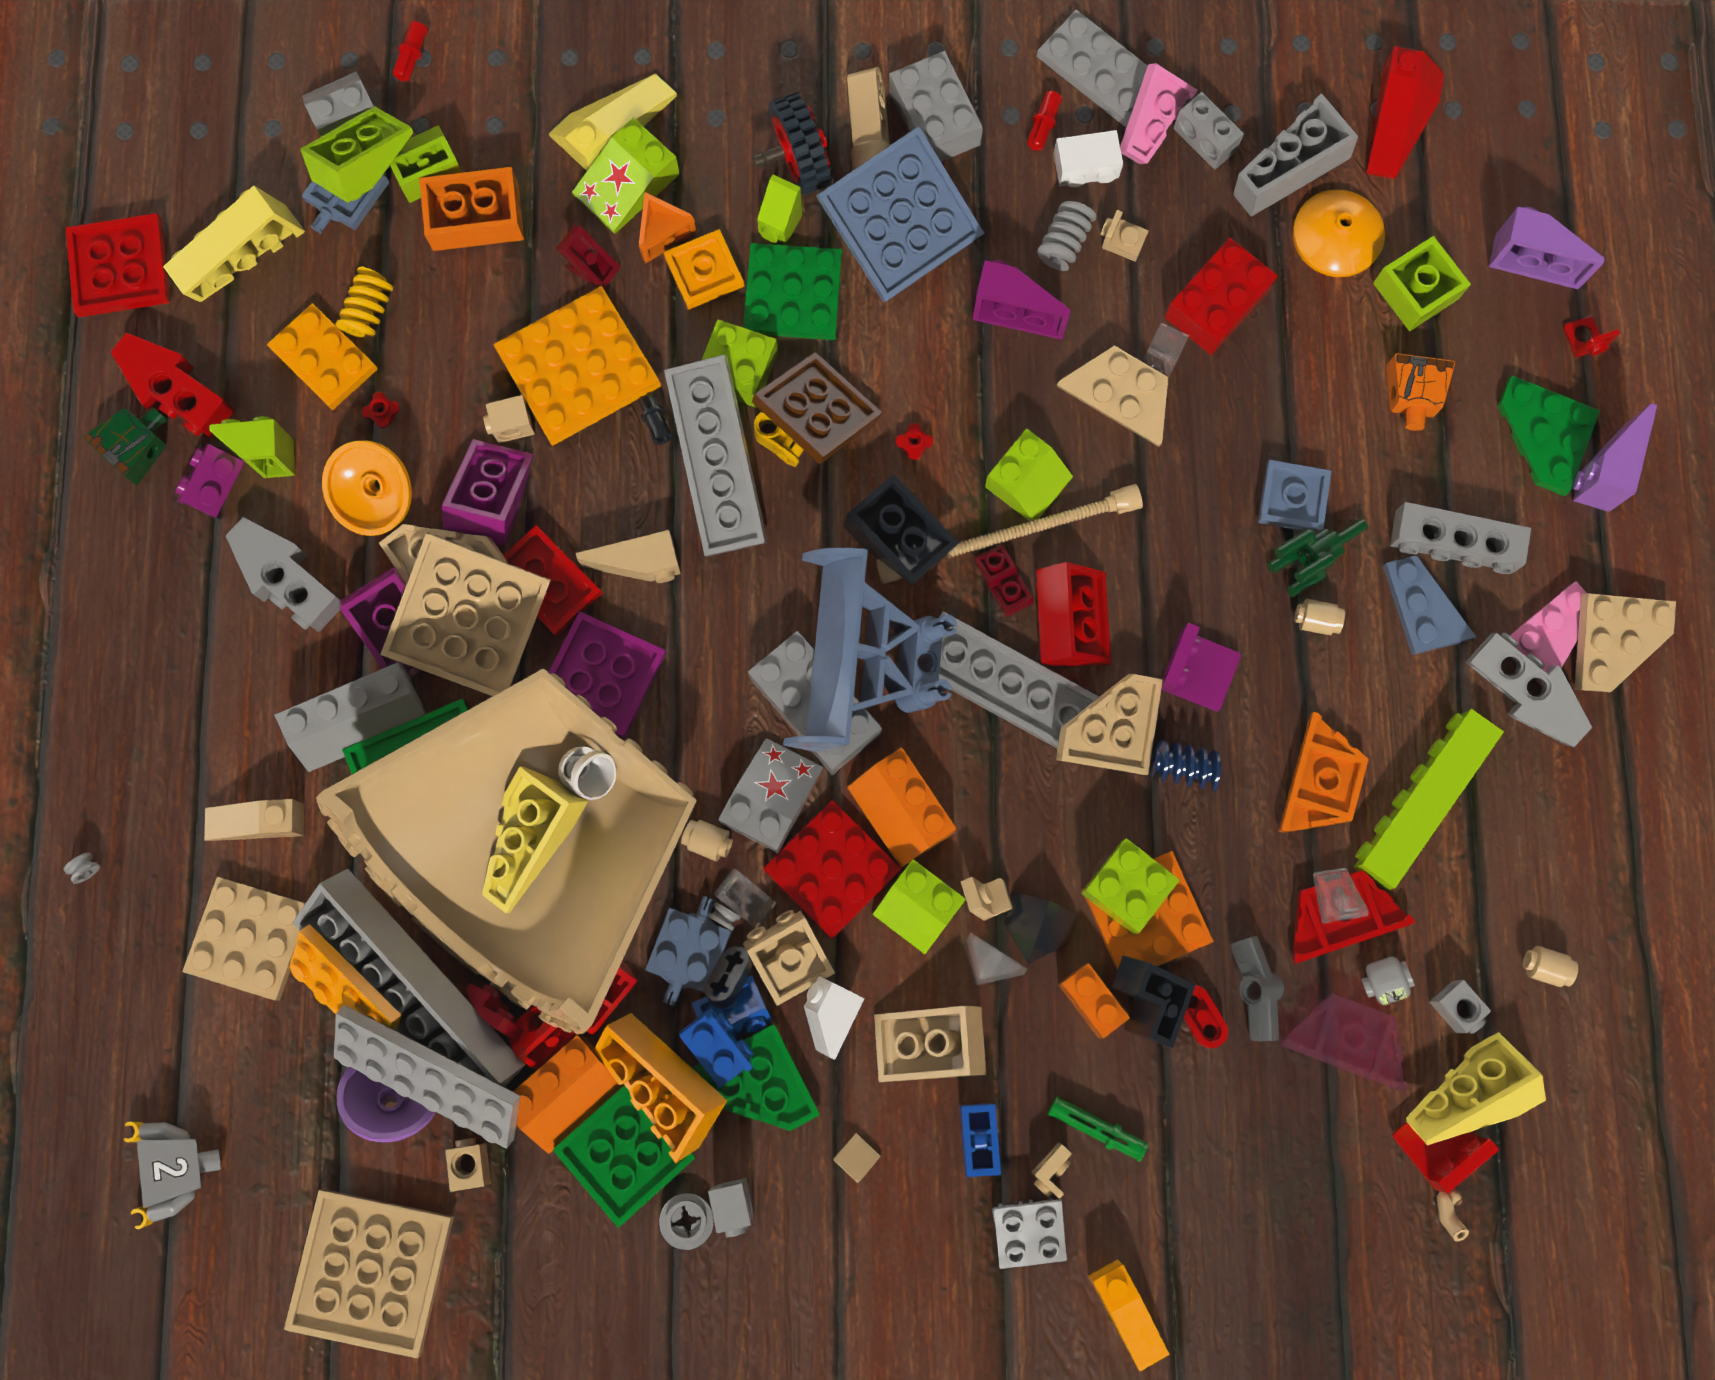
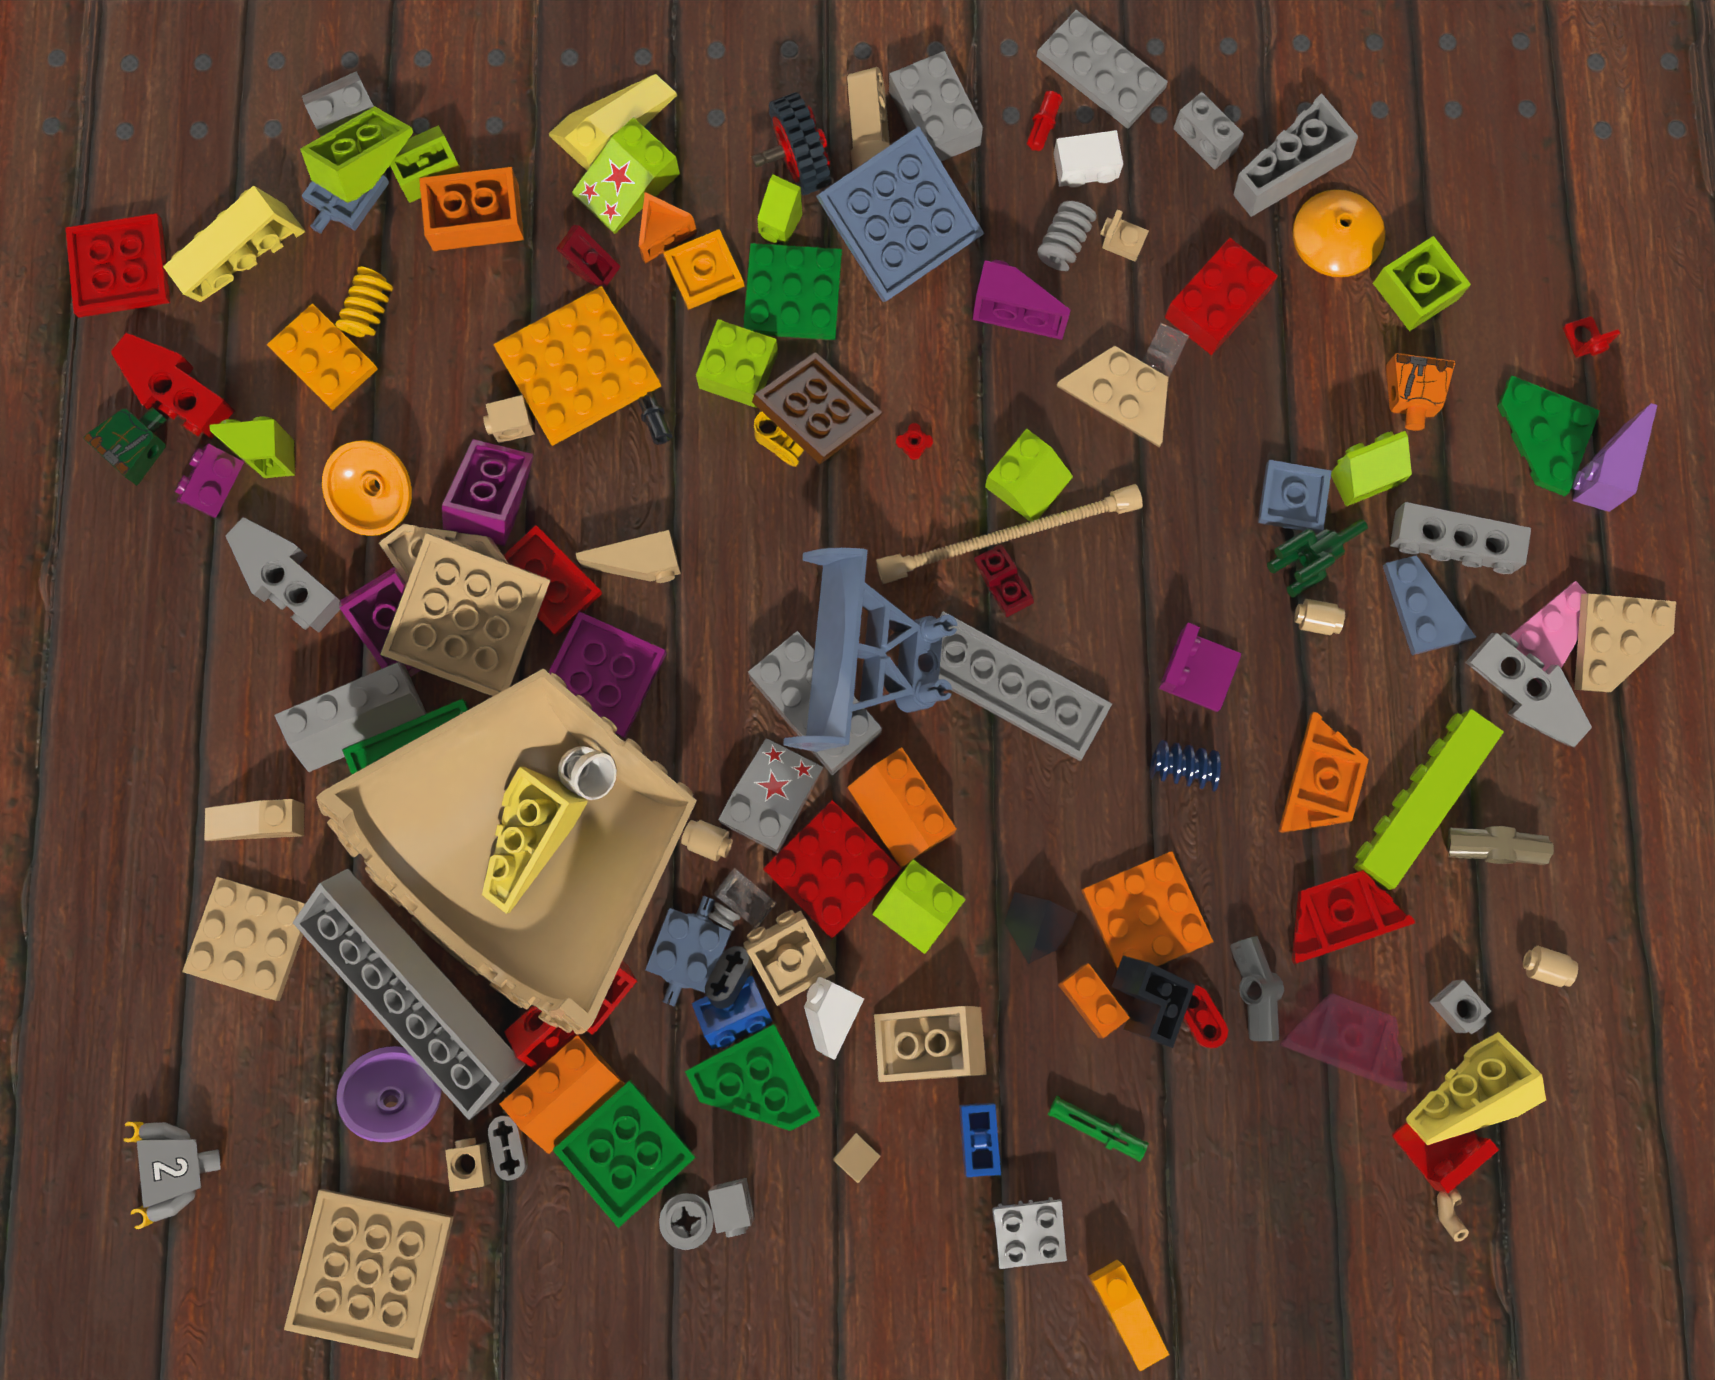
(81, 868): light grey bush -> none
(336, 980): light orange plate -> none
(383, 418): red plate -> none
(410, 51): red axle -> none
(426, 1077): light grey plate -> none
(493, 1011): dark red slope -> none
(499, 1148): none -> light grey beam
(660, 1084): light orange wedge -> none
(715, 455): light grey plate -> none
(716, 1047): blue bracket -> none
(899, 530): black slope -> none
(986, 899): tan bracket -> none
(989, 963): clear slope -> none
(1053, 1164): tan bracket -> none
(1073, 616): red slope -> none
(1115, 728): tan plate -> none
(1130, 886): lime brick -> none
(1154, 110): bright pink wing -> none
(1338, 896): clear slope -> none
(1373, 467): none -> lime slope
(1388, 980): light grey head -> none
(1405, 103): red wedge -> none
(1499, 845): none -> dark tan piece
(1543, 249): medium lavender slope -> none

